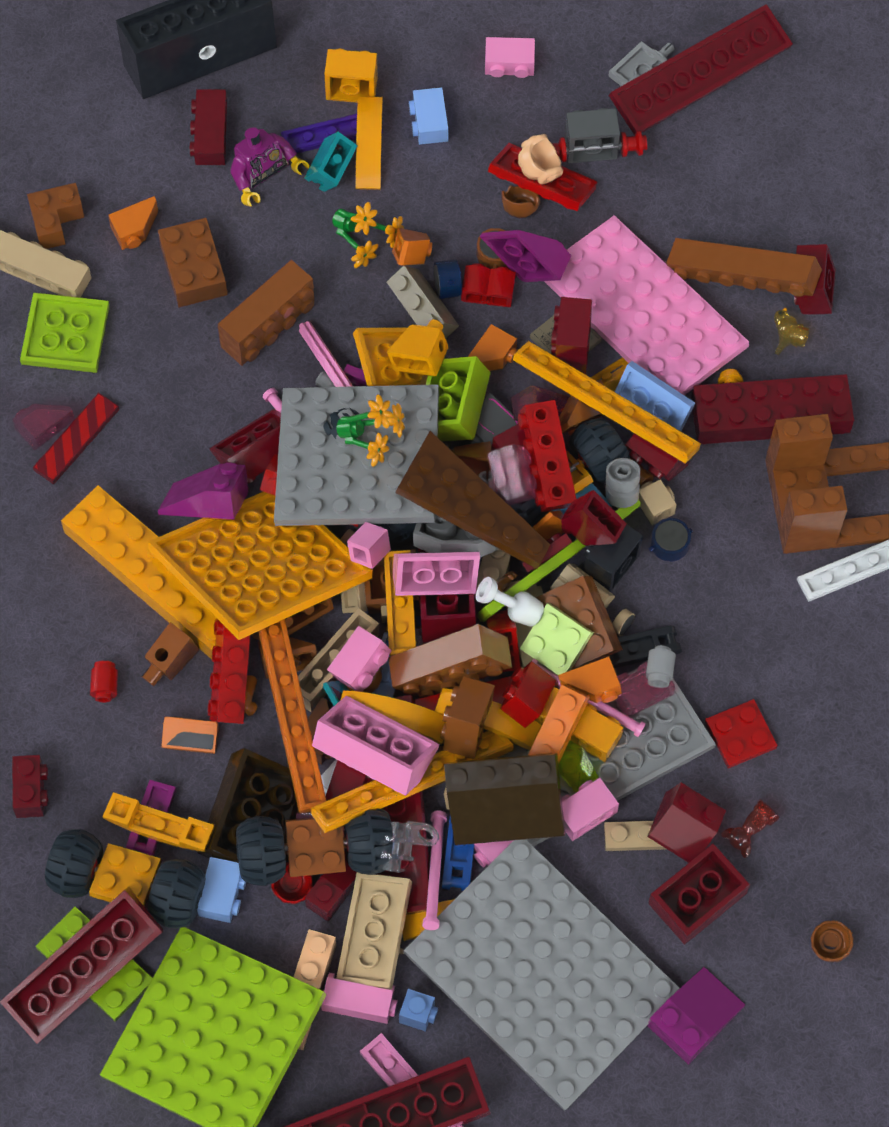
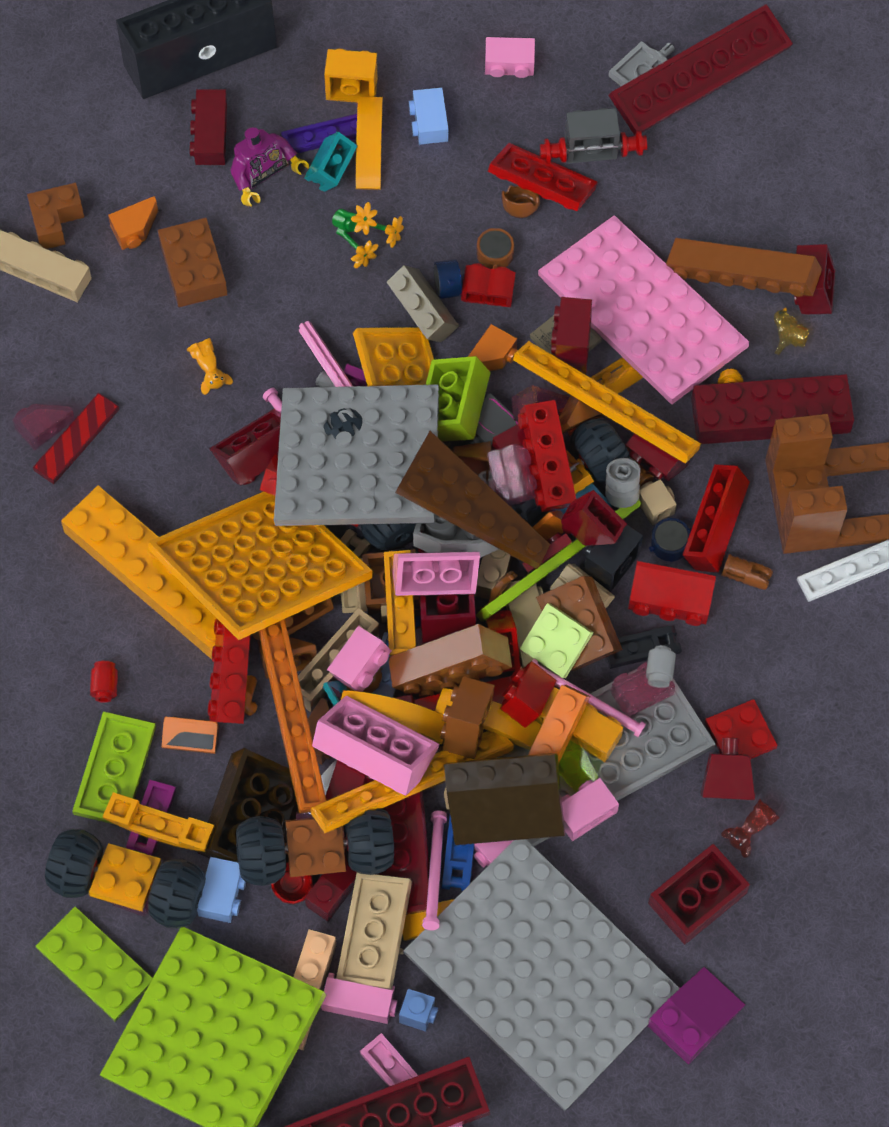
(28, 786): dark red brick -> none
(64, 332): lime plate -> none
(82, 965): dark red arch -> none
(113, 763): none -> lime plate
(175, 648): dark orange torso -> none
(206, 360): none -> light orange animal
(208, 494): magenta slope -> none
(266, 313): dark orange brick -> none
(353, 426): light orange plant -> none
(369, 545): bright pink brick -> none
(403, 838): clear piece -> none
(411, 247): orange slope -> none
(419, 349): light orange torso -> none
(521, 608): white piece -> none
(529, 254): magenta slope -> none
(539, 159): light nougat hair -> none
(595, 680): orange slope -> none
(623, 621): tan tile -> none
(629, 836): tan plate -> none
(654, 396): light blue plate -> none
(671, 593): none -> red slope
(686, 822): dark red slope -> none
(716, 518): none -> red brick
(728, 773): none -> dark red torso
(747, 572): none -> dark orange hinge
(835, 935): dark orange hair -> none

